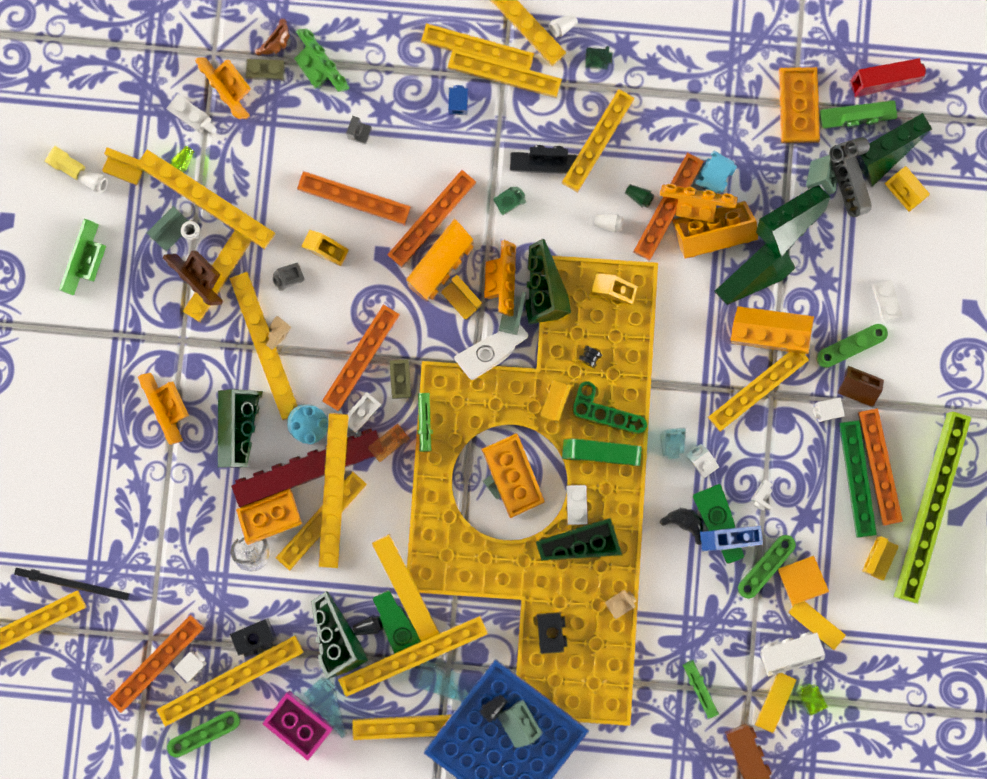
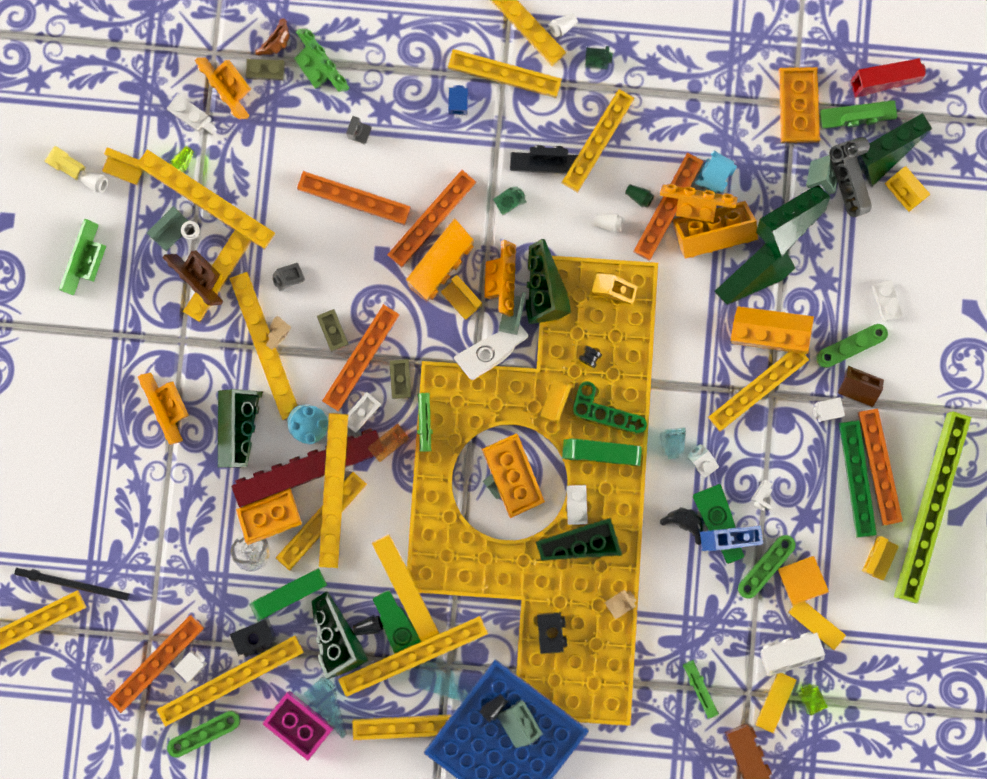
(288, 594): none -> green beam
(325, 247): yellow slope -> none
(332, 330): none -> olive plate
(451, 40): yellow tile -> none

